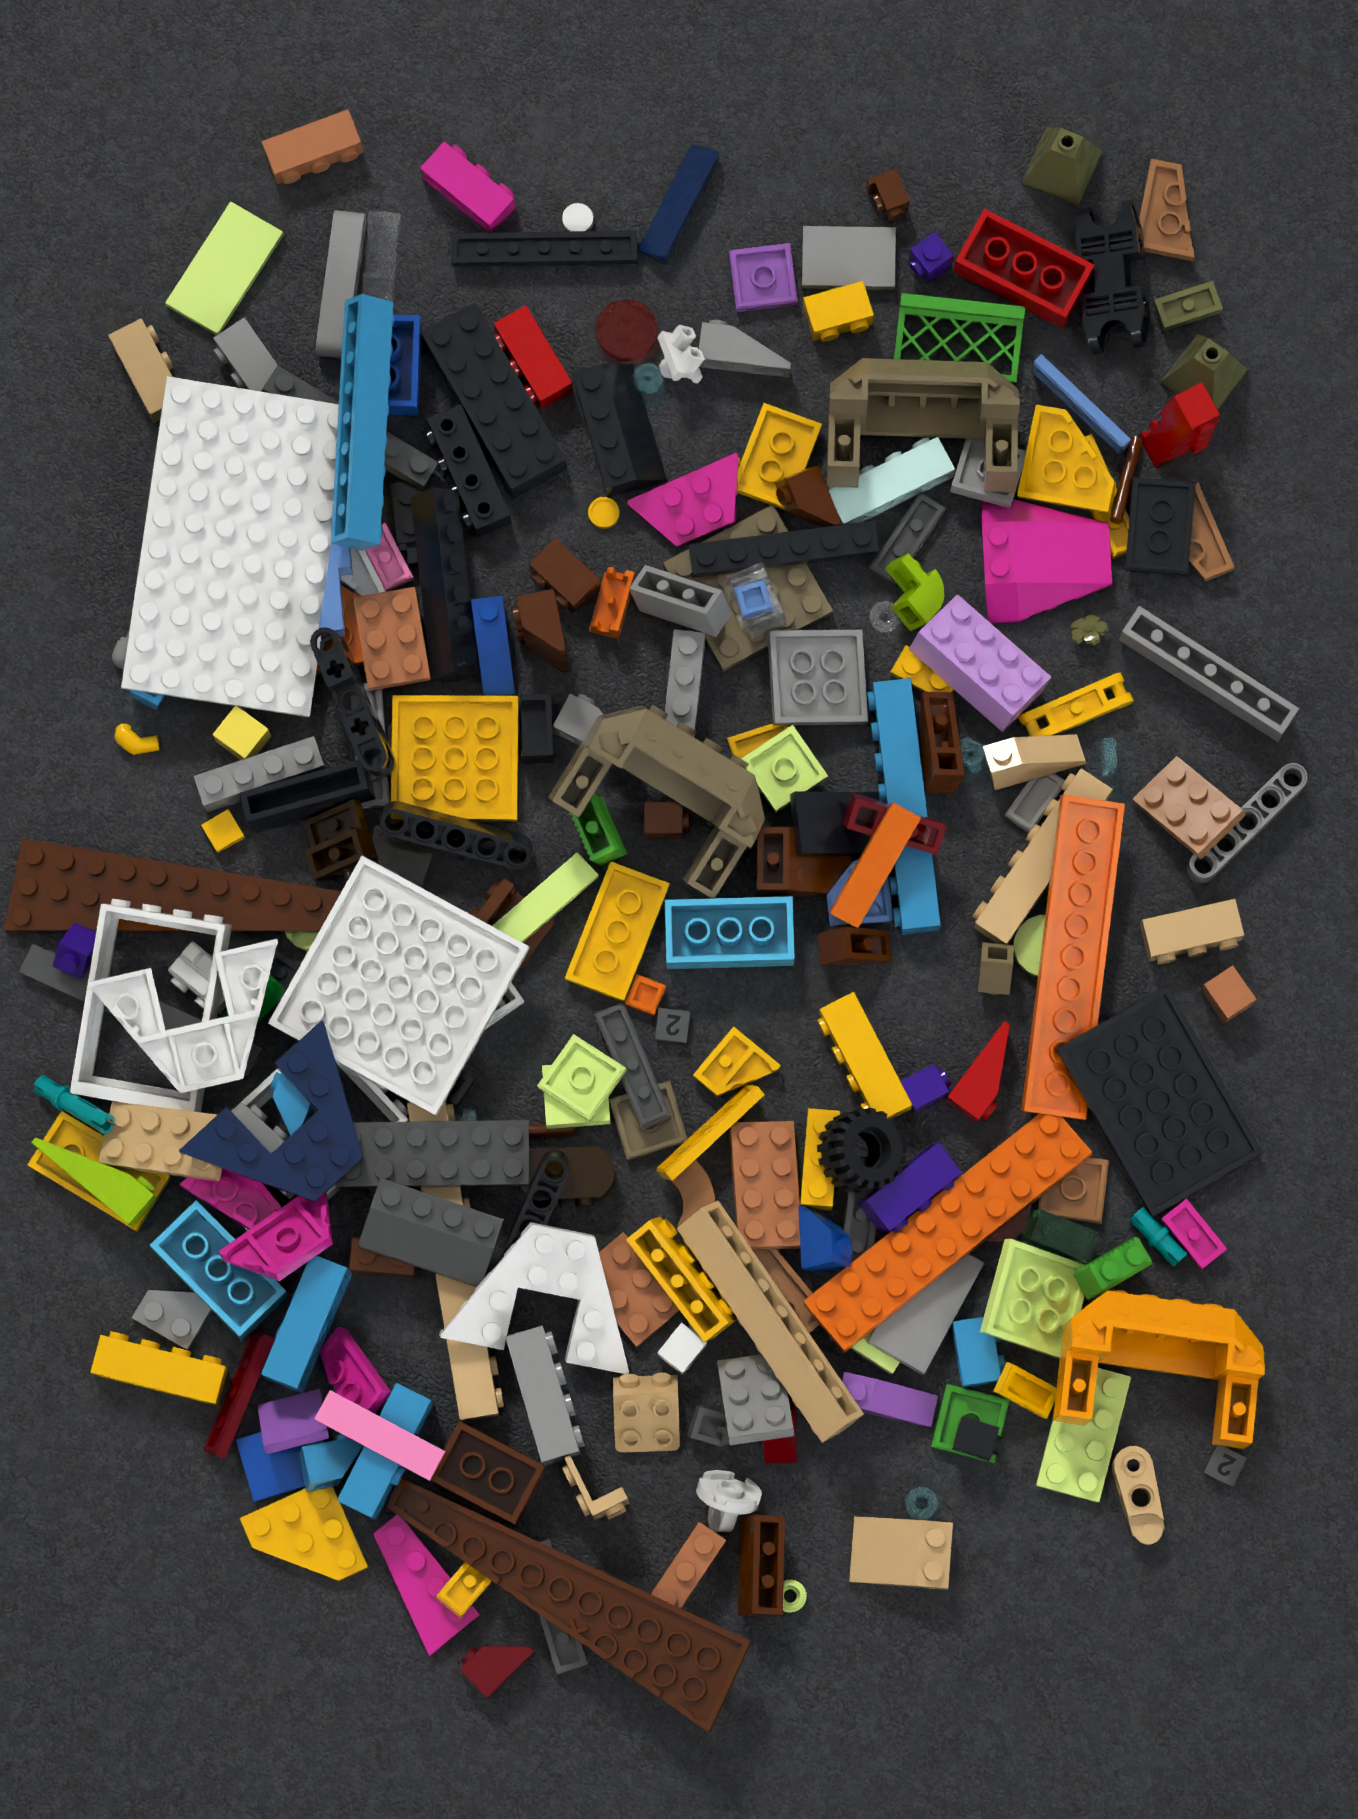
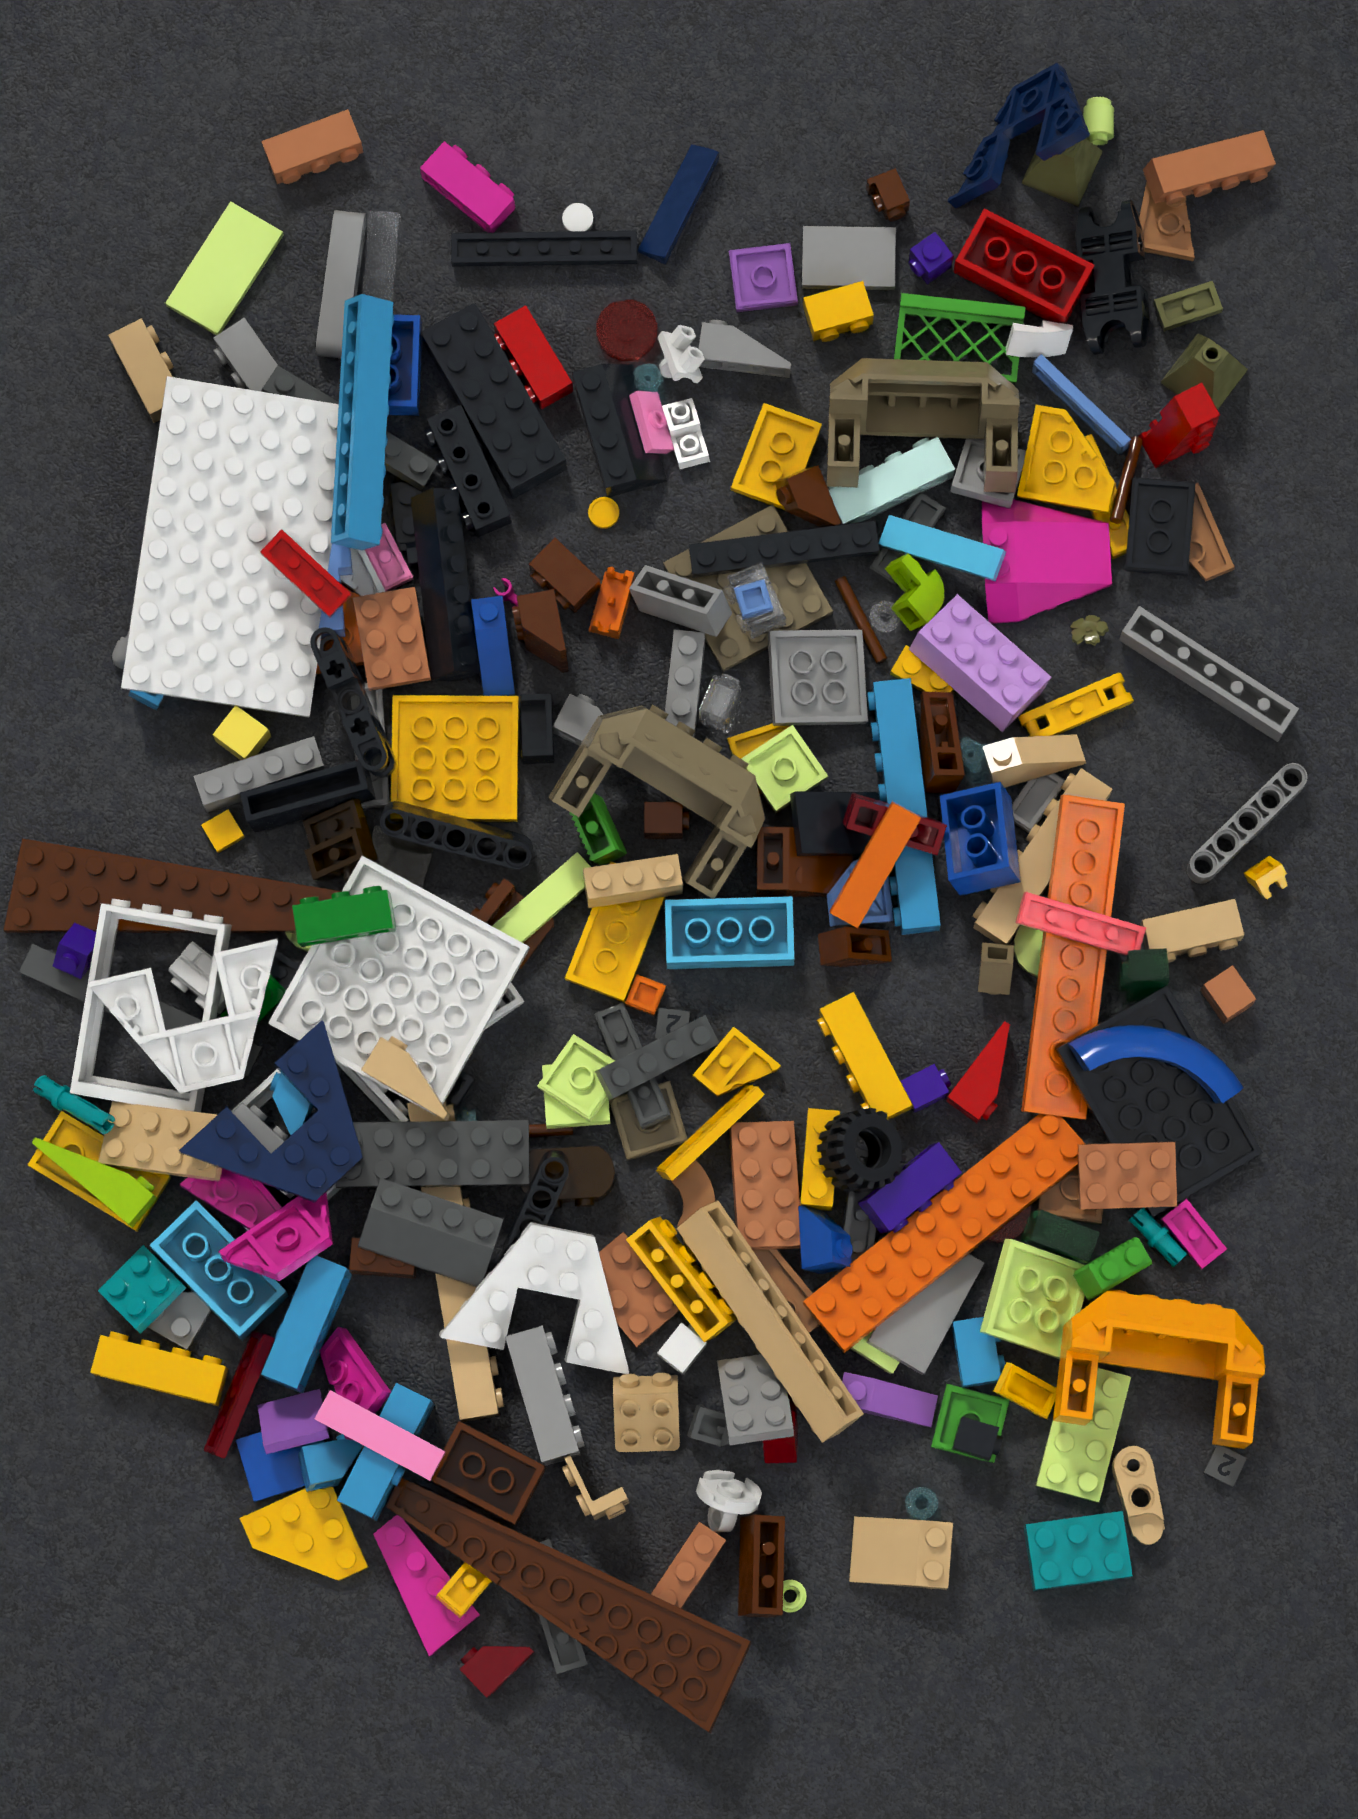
(133, 743): yellow arm -> none
(141, 1289): none -> teal plate
(305, 573): none -> red plate
(344, 916): none -> green brick
(400, 1072): none -> tan slope
(509, 595): none -> dark pink hand
(632, 881): none -> tan brick
(651, 422): none -> bright pink plate
(657, 1057): none -> dark grey plate
(686, 433): none -> white slope
(693, 503): dark pink wing -> none
(720, 702): none -> clear brick
(861, 619): none -> reddish brown bar
(942, 548): none -> medium azure tile
(980, 838): none -> blue brick
(1032, 341): none -> white slope
(1039, 99): none -> dark blue wing
(1077, 1551): none -> teal brick
(1079, 924): none -> coral tile
(1099, 120): none -> yellowish green brick
(1108, 756): clear light blue tile -> none
(1127, 1175): none -> nougat plate
(1144, 973): none -> clear green brick
(1160, 1045): none -> blue brick
(1188, 807): medium nougat plate -> none
(1209, 167): none -> nougat brick
(1265, 874): none -> yellow tile

